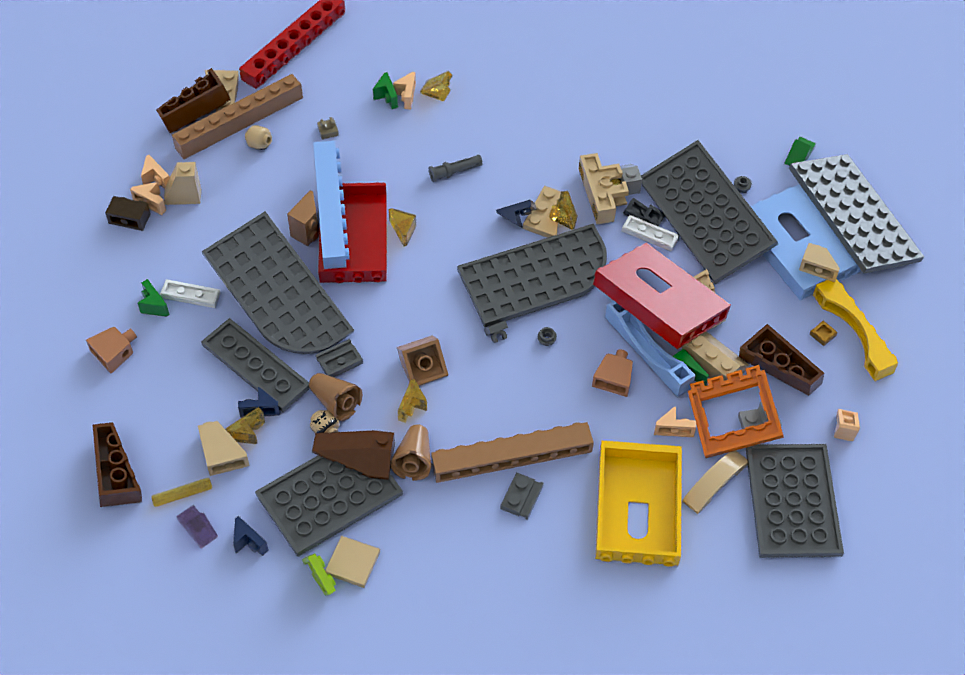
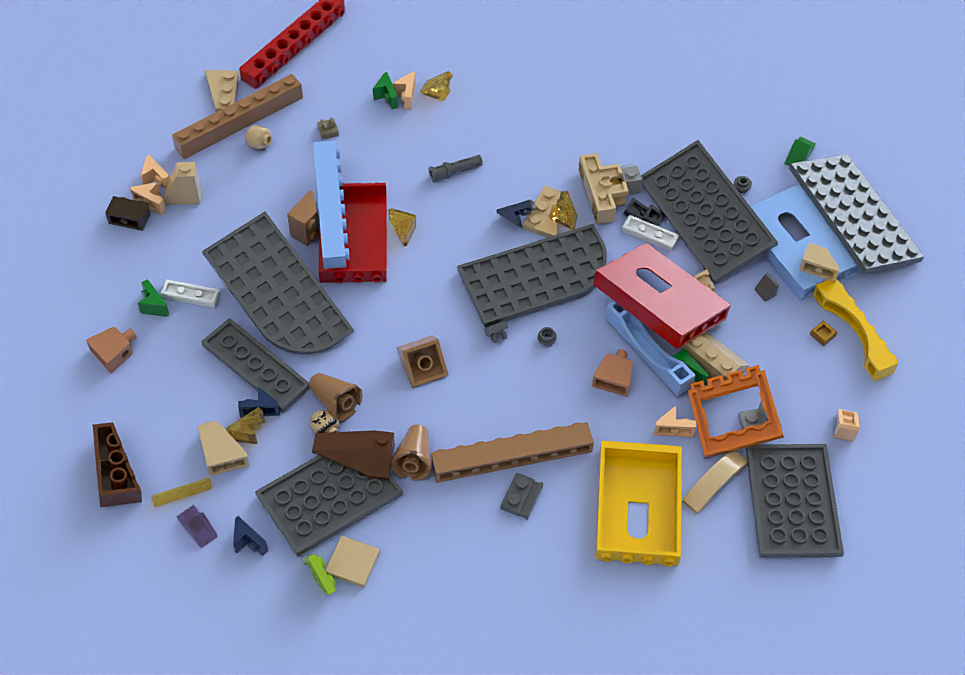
(193, 102): reddish brown wedge -> none
(339, 358): dark grey plate -> none
(412, 399): clear yellow slope -> none
(767, 287): none -> dark grey slope
(781, 360): reddish brown wedge -> none

